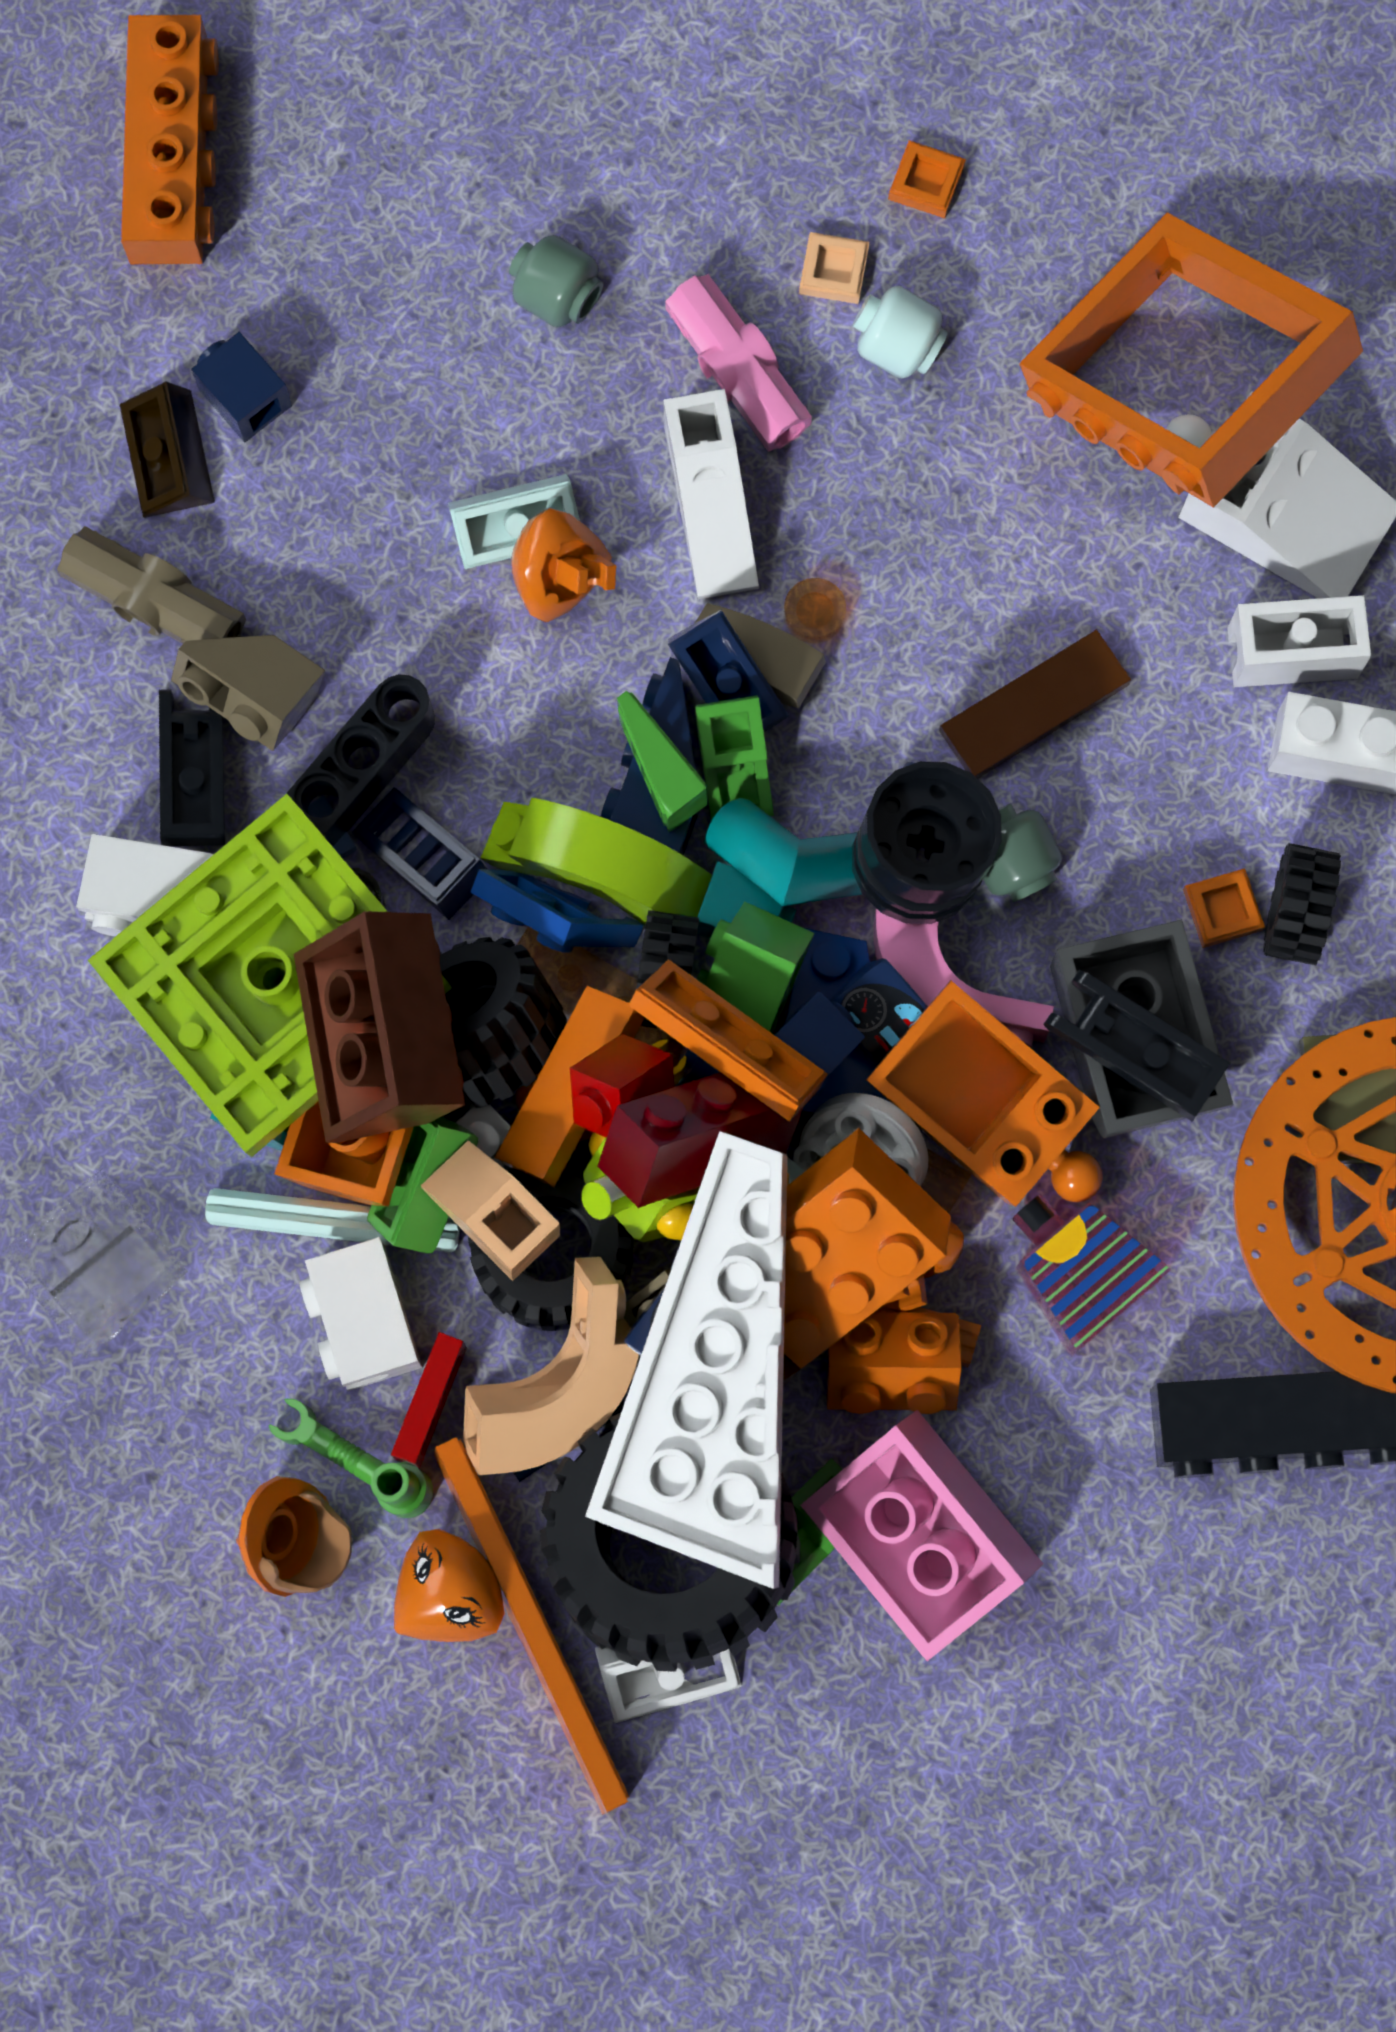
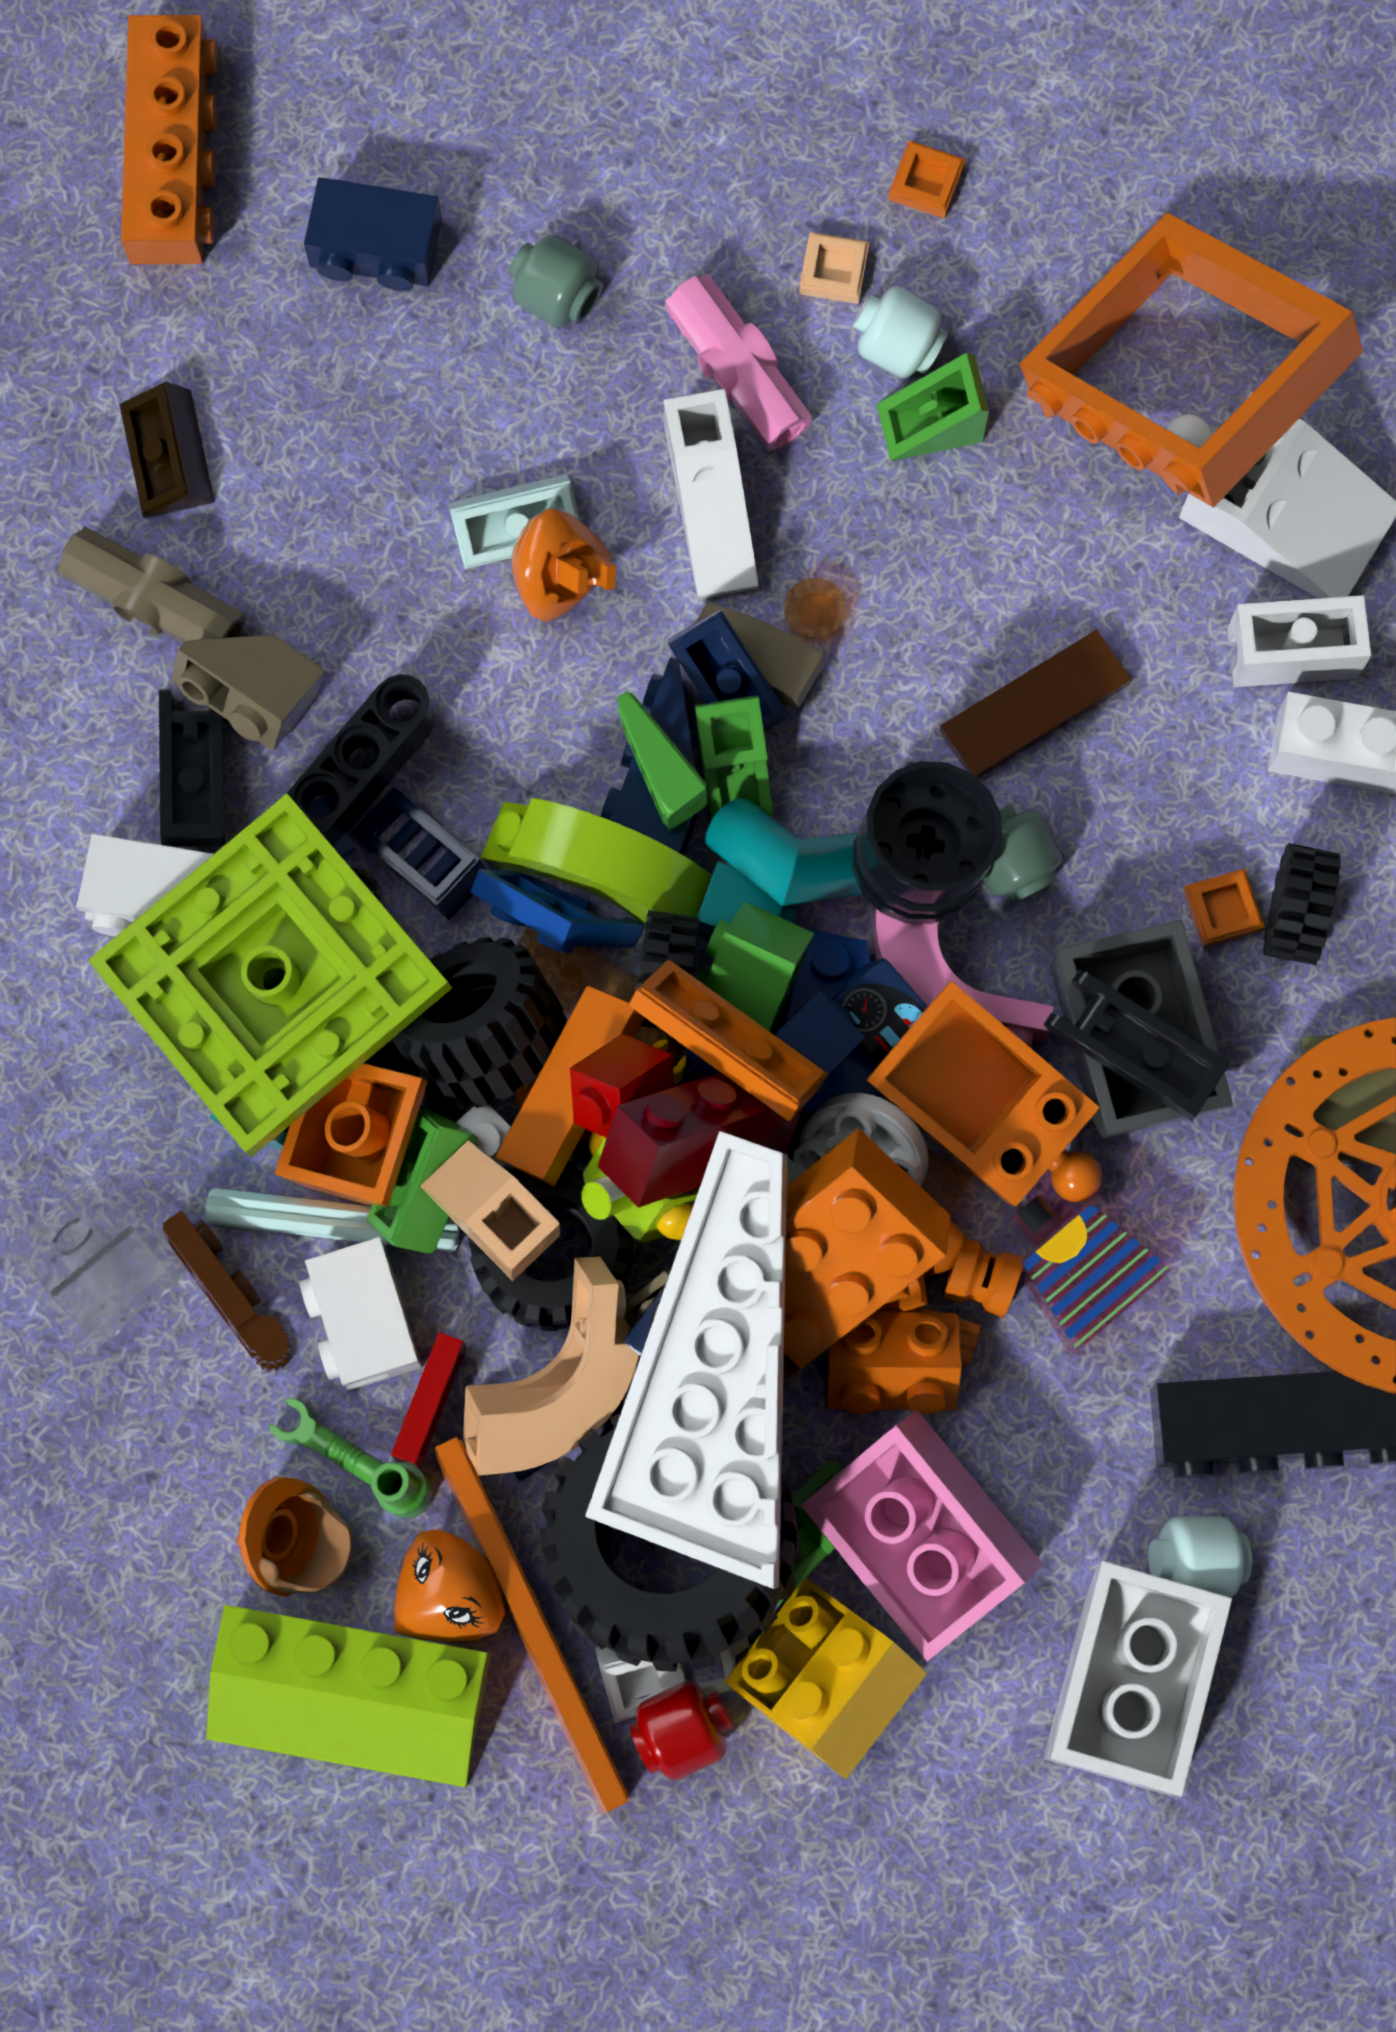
(230, 1295): none -> reddish brown hinge
(241, 385): dark blue brick -> none
(345, 1695): none -> lime slope
(372, 233): none -> dark blue brick
(378, 1026): copper slope -> none
(681, 1730): none -> red head
(826, 1677): none -> yellow slope
(936, 411): none -> bright green slope
(968, 1273): none -> orange wheel
(1138, 1679): none -> white brick
(1202, 1554): none -> light aqua head

